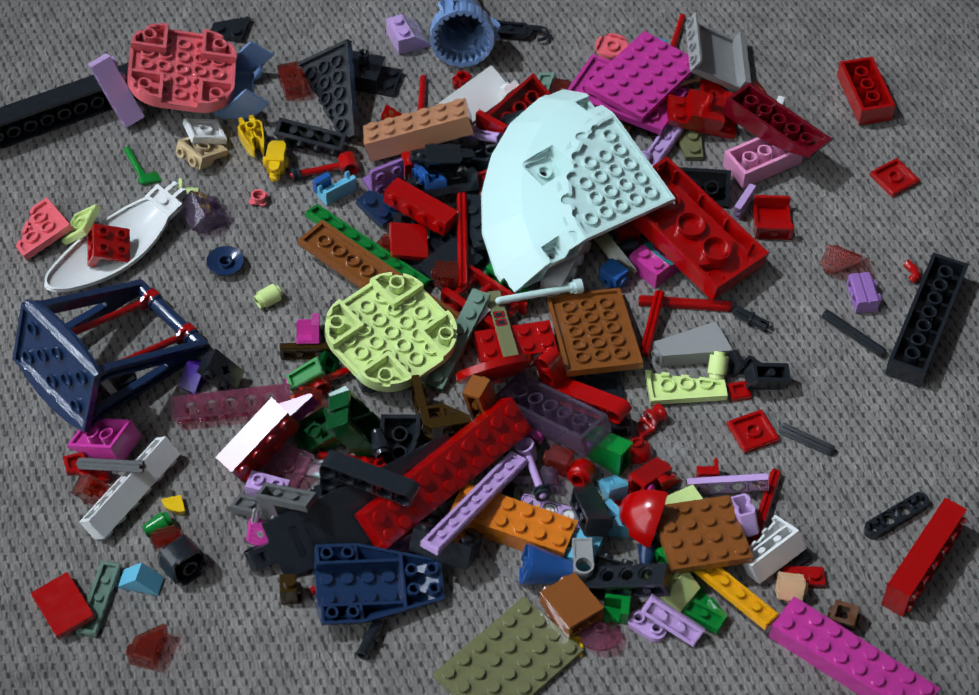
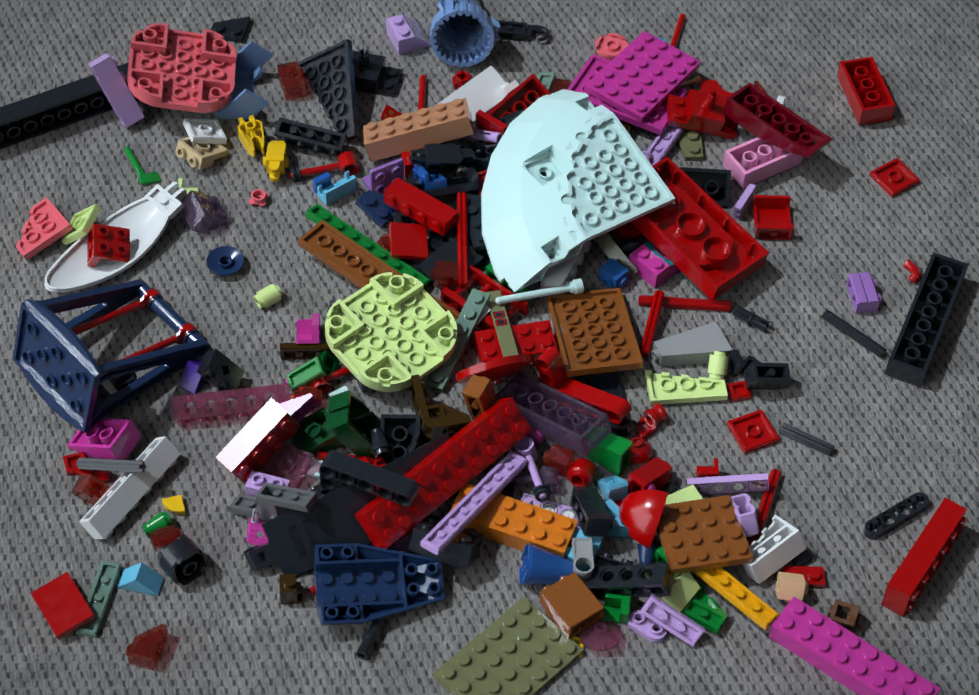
(667, 482): red tile -> none
(717, 55): light grey panel -> none
(838, 259): clear red slope -> none

